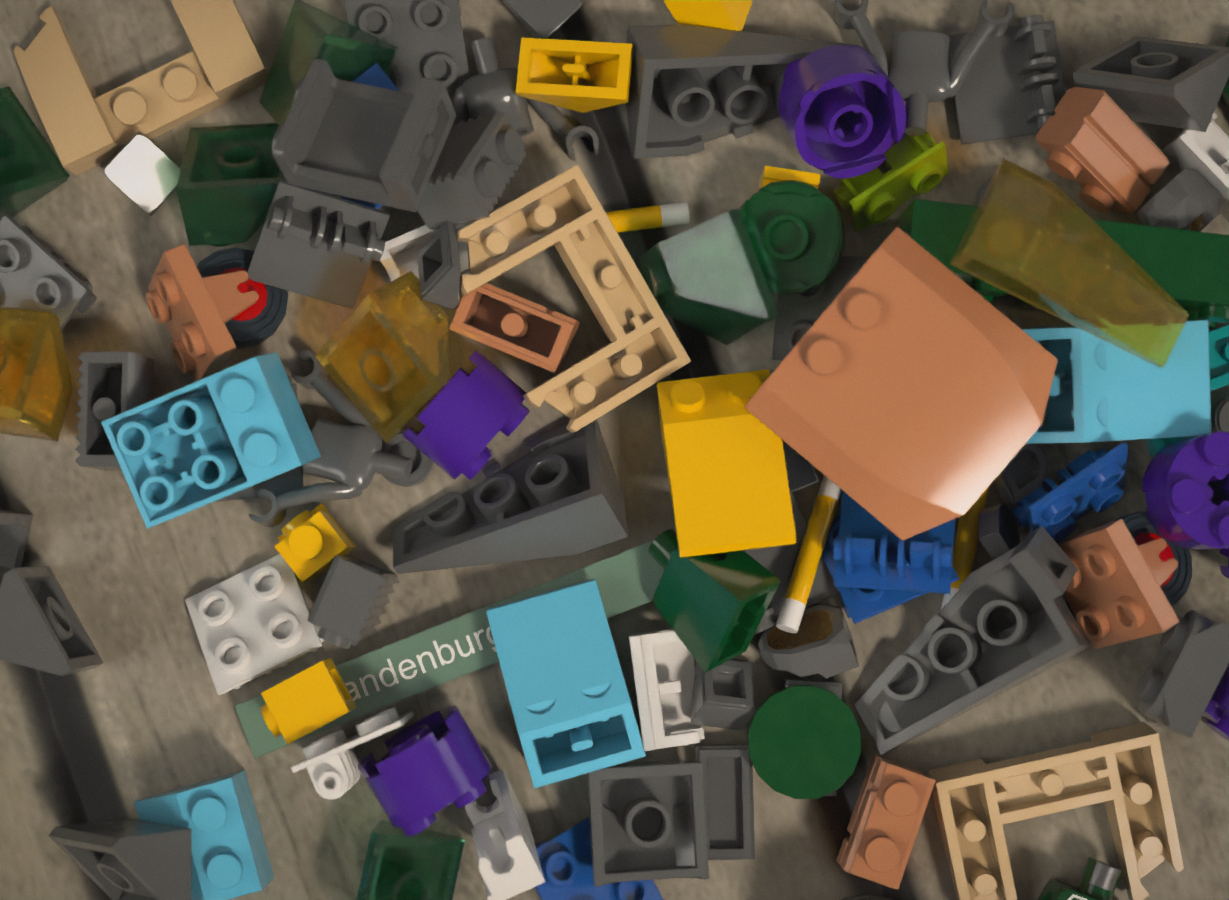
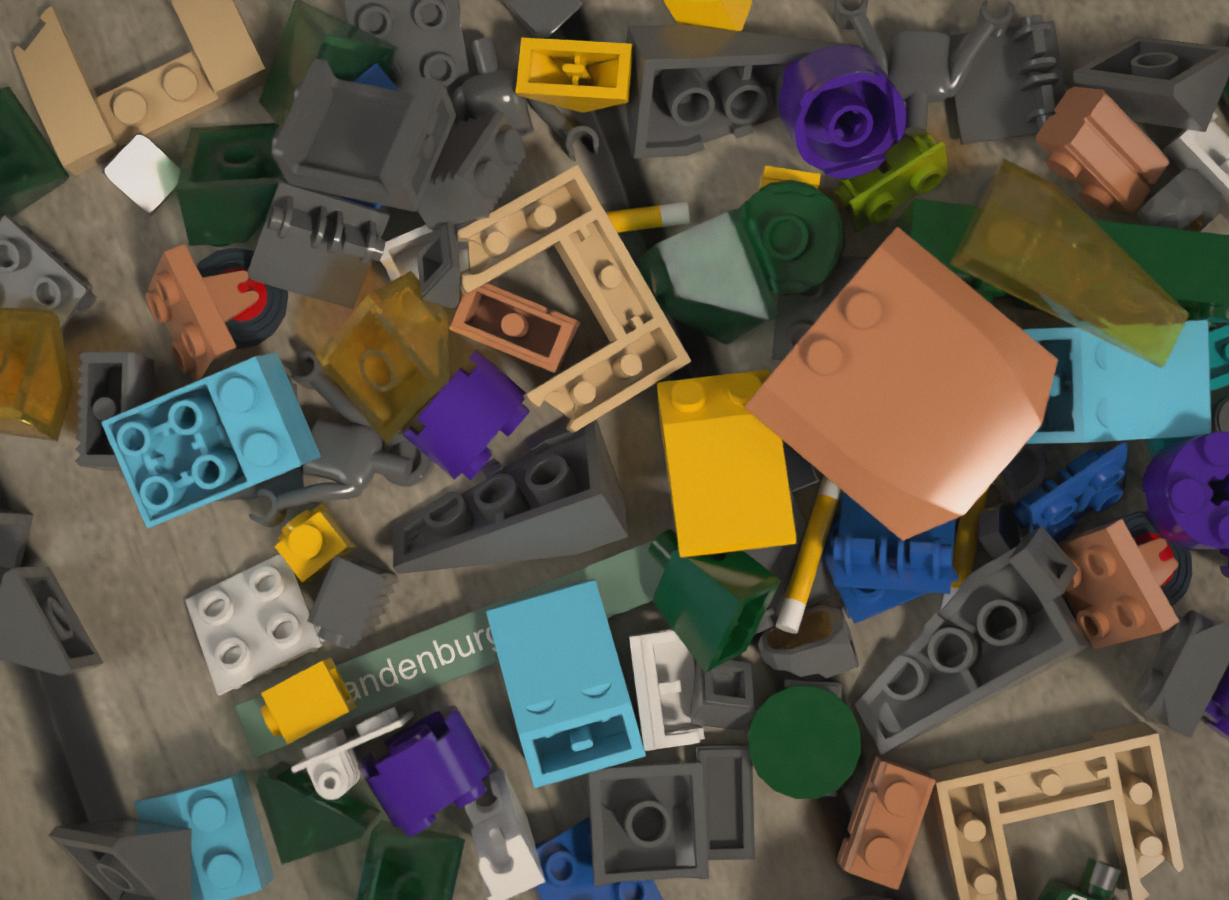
(304, 820): none -> clear green slope

